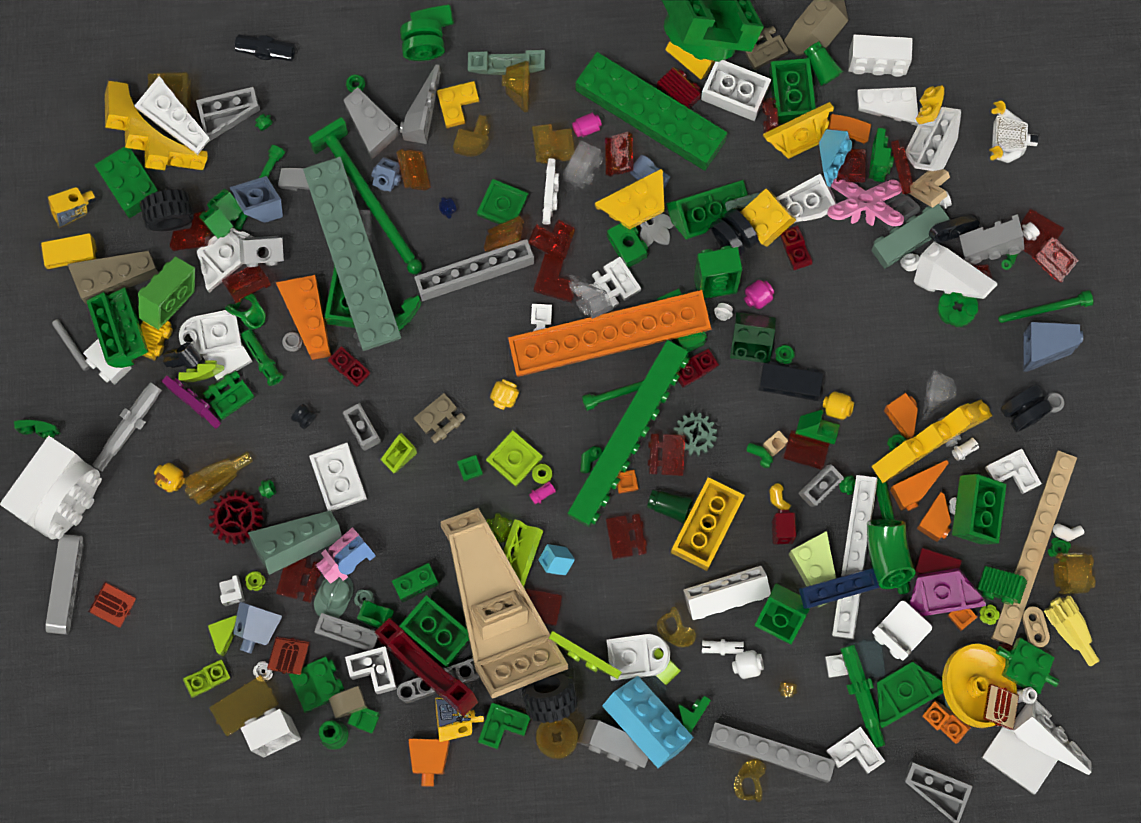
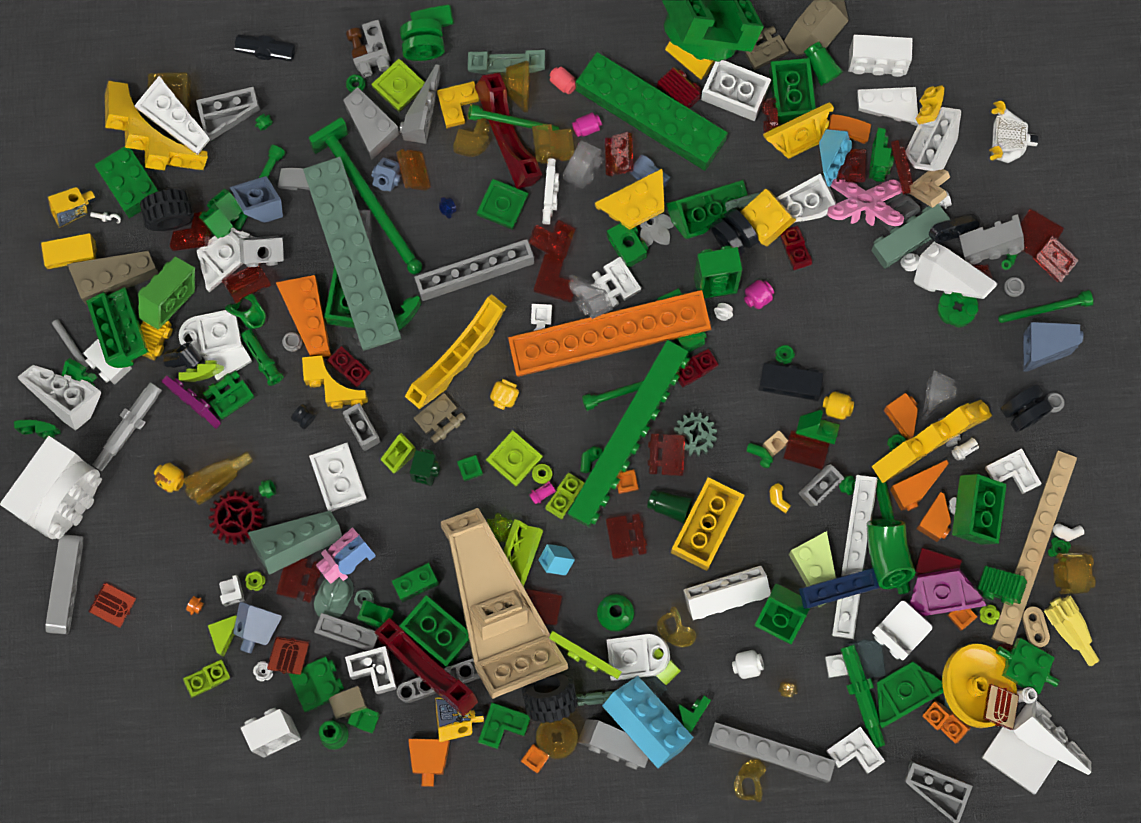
(68, 398): none -> white wedge
(77, 371): none -> green plate
(105, 216): none -> white hand
(195, 605): none -> orange plate
(243, 704): clear yellow piece -> none
(335, 394): none -> yellow arch
(371, 54): none -> light grey hips
(398, 85): none -> lime plate
(424, 467): none -> dark green brick
(459, 355): none -> yellow arch
(476, 112): none -> green piece
(504, 234): clear orange plate -> none
(519, 161): none -> dark red arch
(534, 759): none -> orange tile
(563, 80): none -> coral brick
(564, 496): none -> lime slope
(593, 698): none -> sand green axle
(615, 623): none -> green piece
(722, 647): white pin -> none
(752, 337): dark green slope -> none
(783, 527): dark red brick -> none
(1014, 287): none -> light grey plate
(1030, 231): white plate -> none

